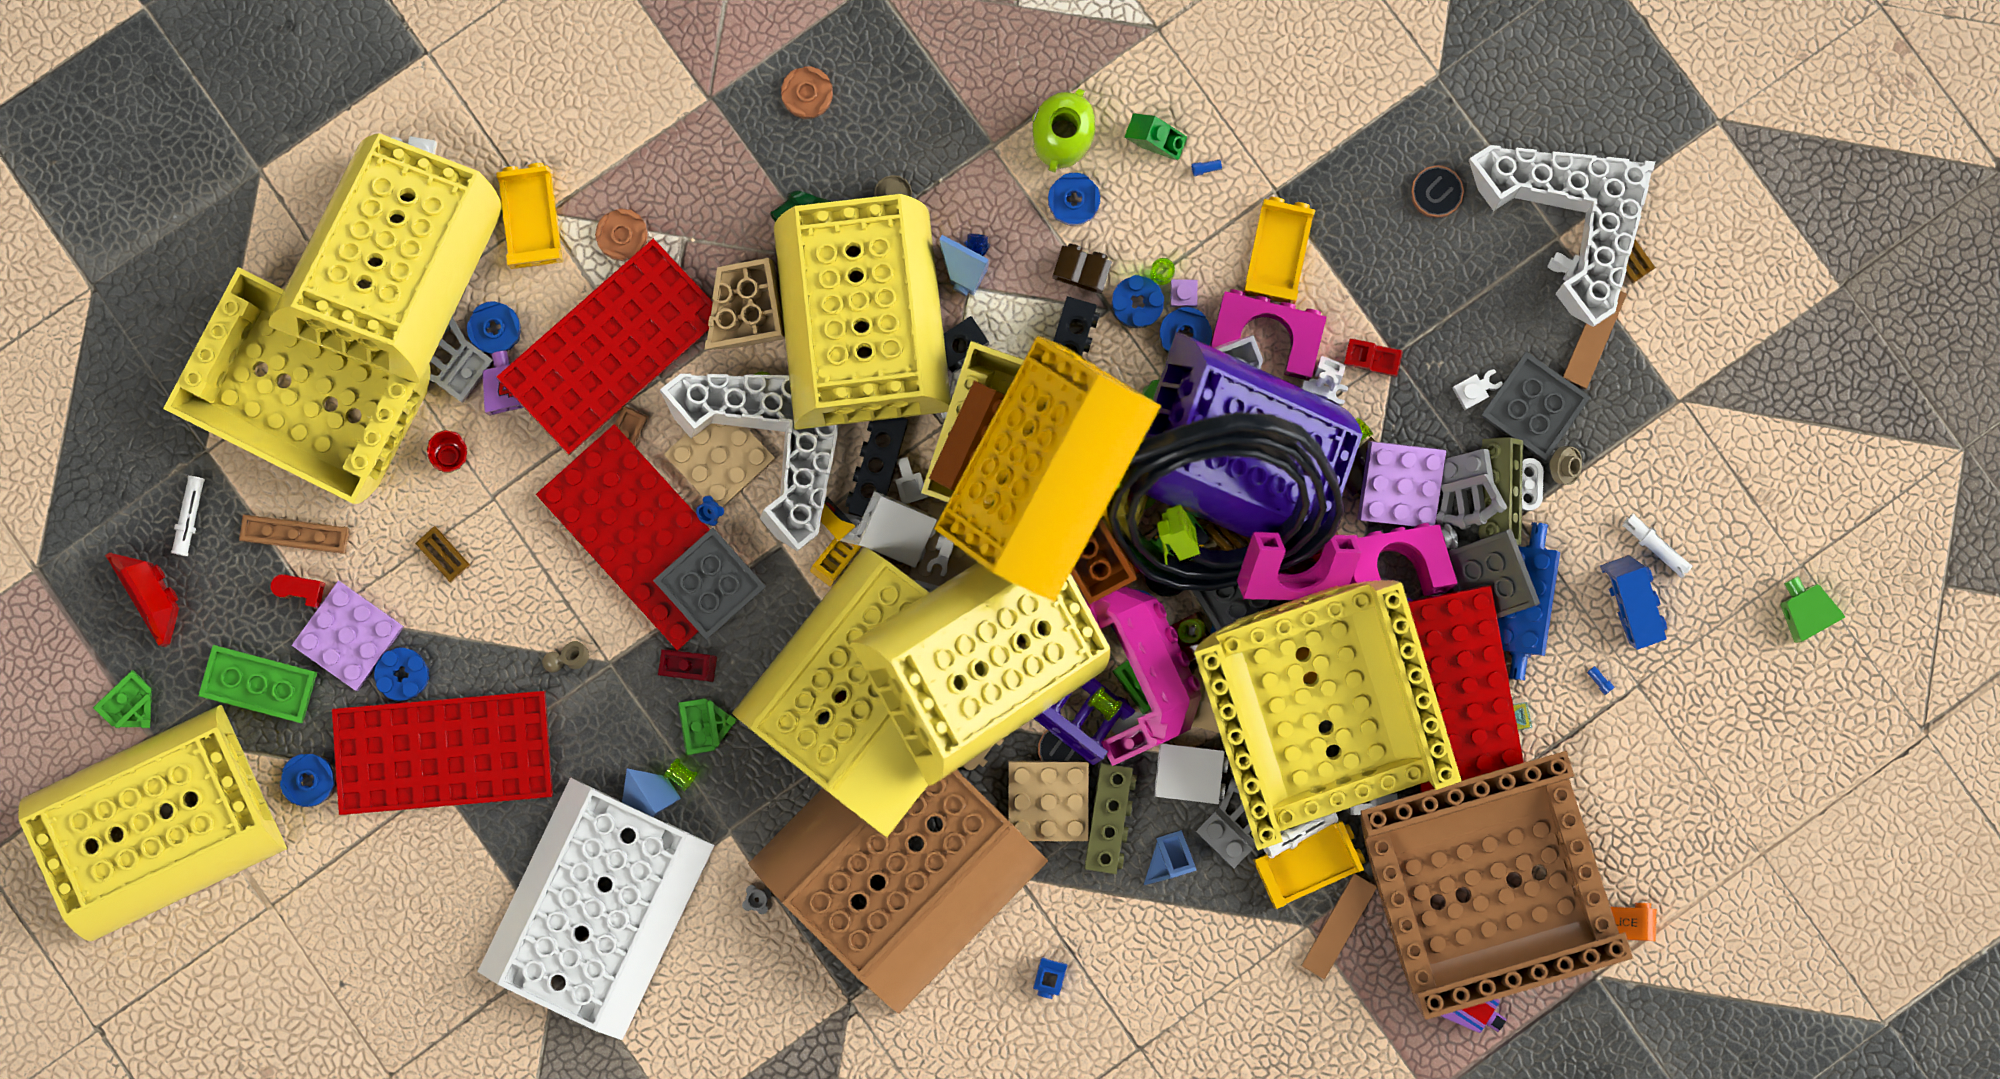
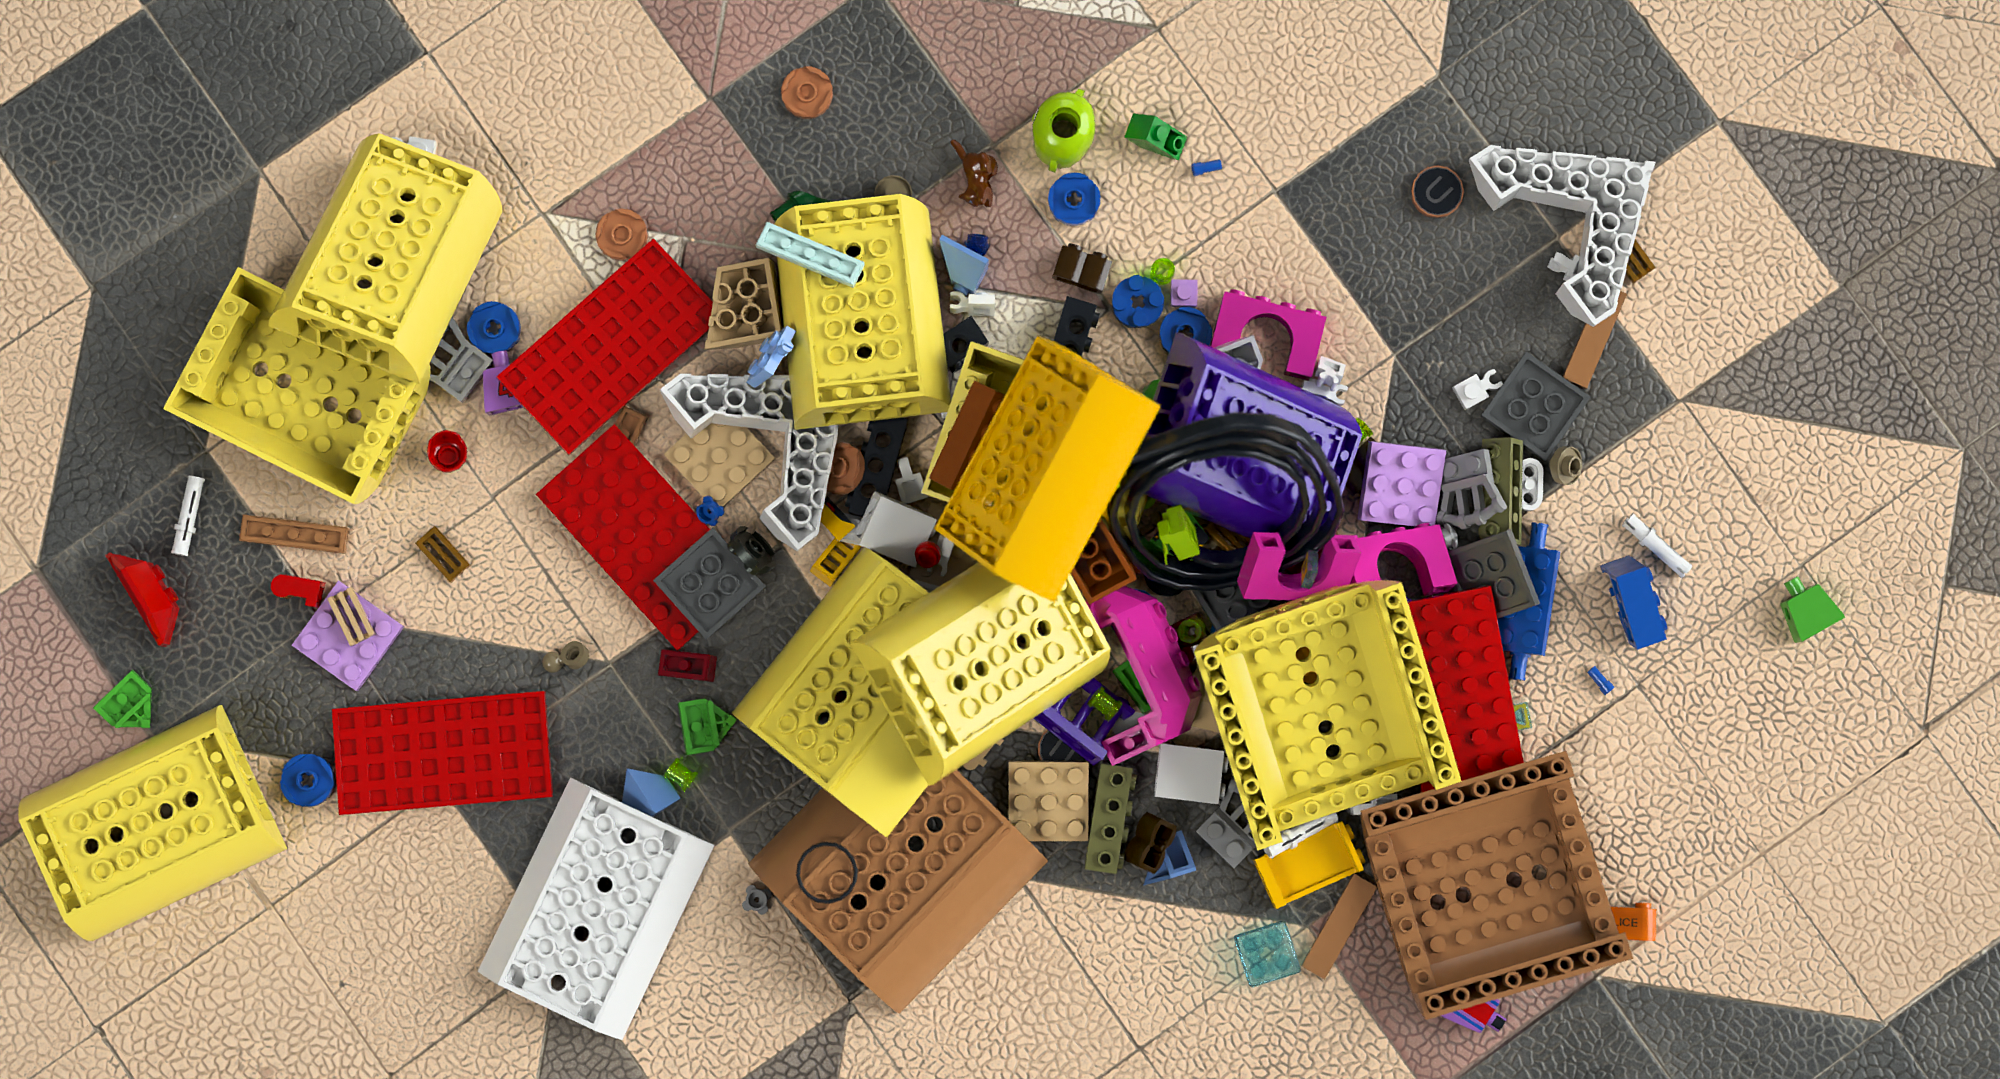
(257, 684): bright green plate -> none
(360, 636): none -> tan tile
(393, 661): blue plate -> none
(529, 216): yellow panel -> none
(752, 551): none -> pearl dark grey plate
(773, 351): none -> light blue plate
(799, 869): none -> black piece
(810, 254): none -> light aqua tile
(846, 469): none -> nougat tile
(927, 554): none -> red plate
(976, 305): none -> white plate
(978, 171): none -> reddish brown animal
(1051, 967): blue window -> none
(1149, 844): none -> dark brown brick
(1279, 250): yellow panel -> none
(1282, 962): none -> clear light blue brick
(1309, 569): none -> clear light blue tile
(1373, 357): red slope -> none

